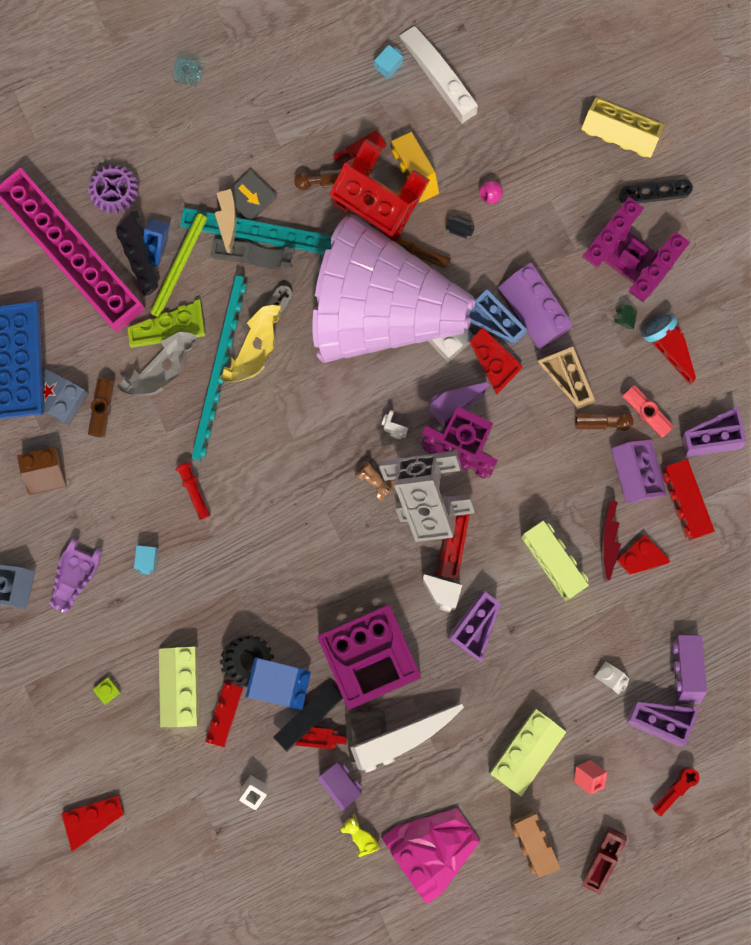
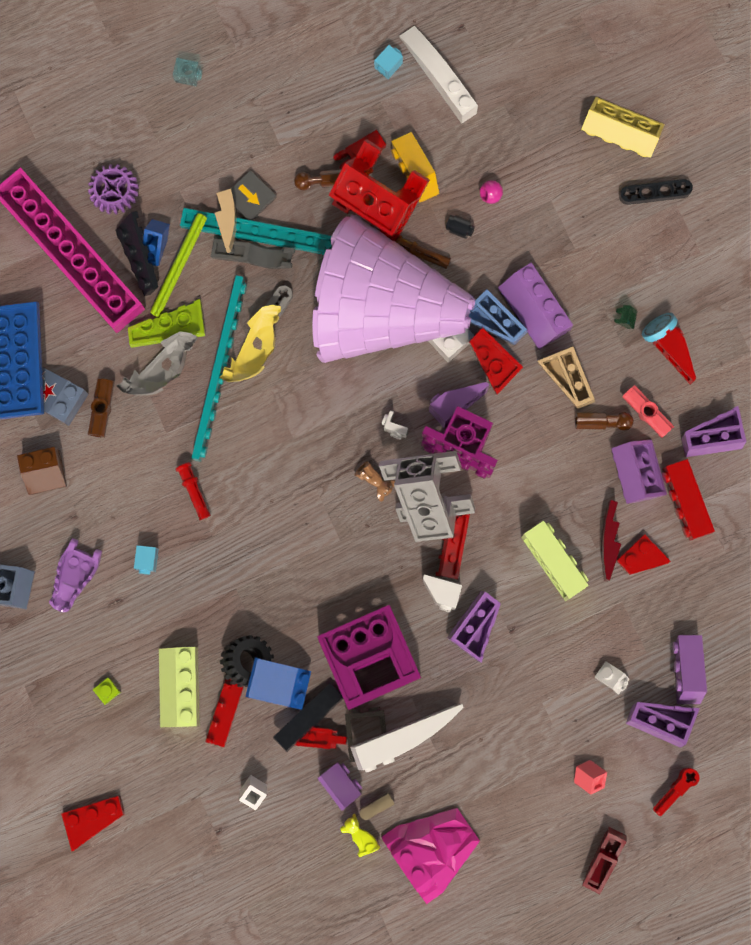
(376, 806): none -> dark tan bar
(527, 752): yellowish green slope -> none
(535, 844): medium nougat wedge -> none
(617, 244): magenta piece -> none

